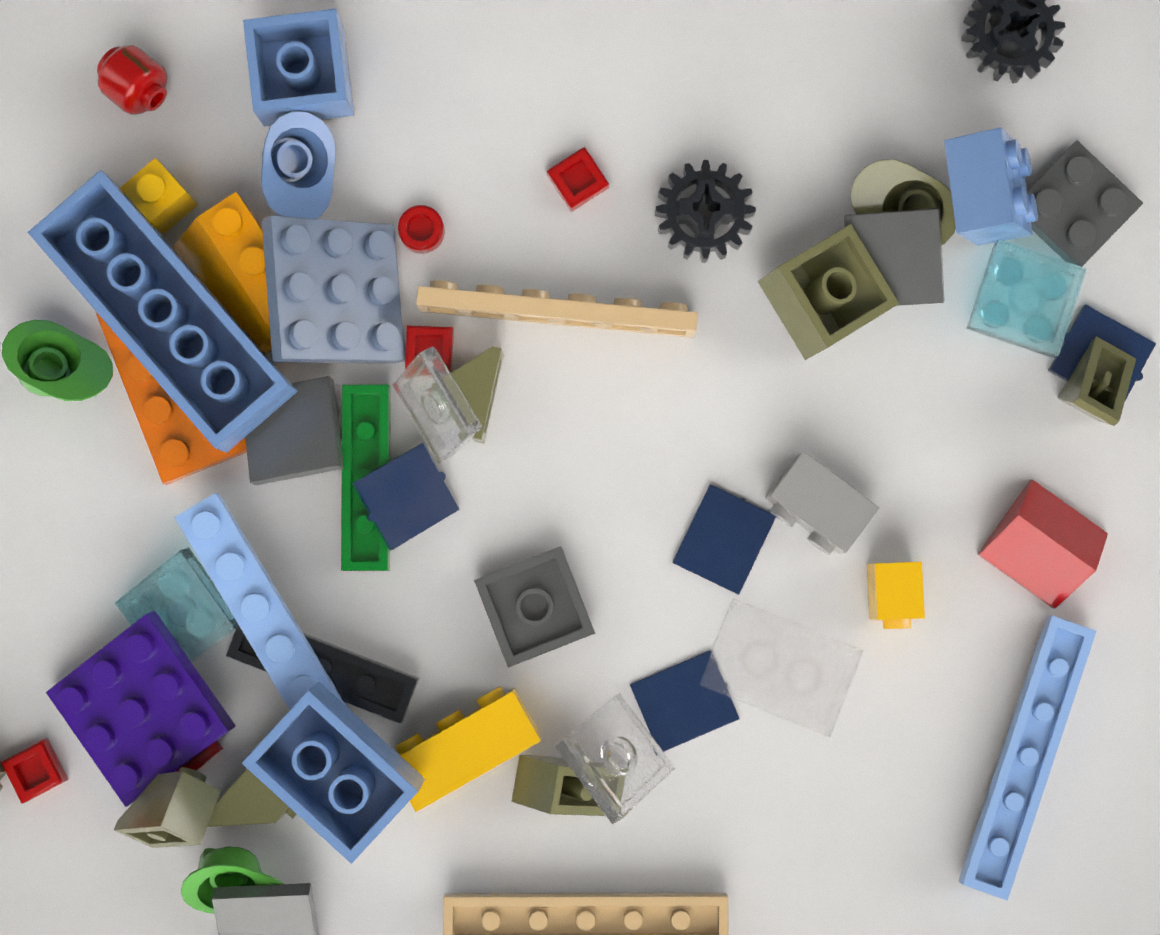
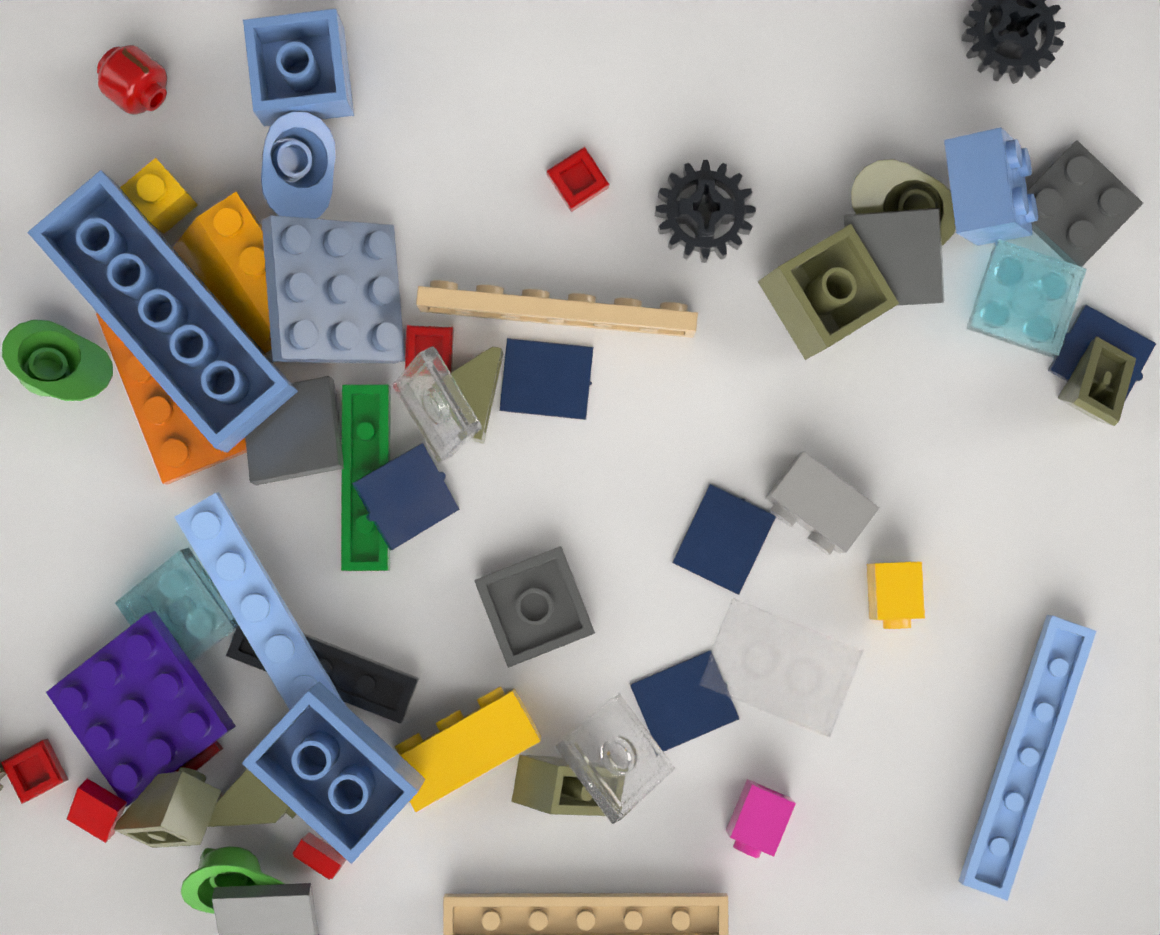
(96, 810): none -> red tile
(319, 856): none -> red tile
(421, 229): red tile -> none
(546, 379): none -> dark blue window
(759, 819): none -> dark pink brick
(1045, 545): slope -> none

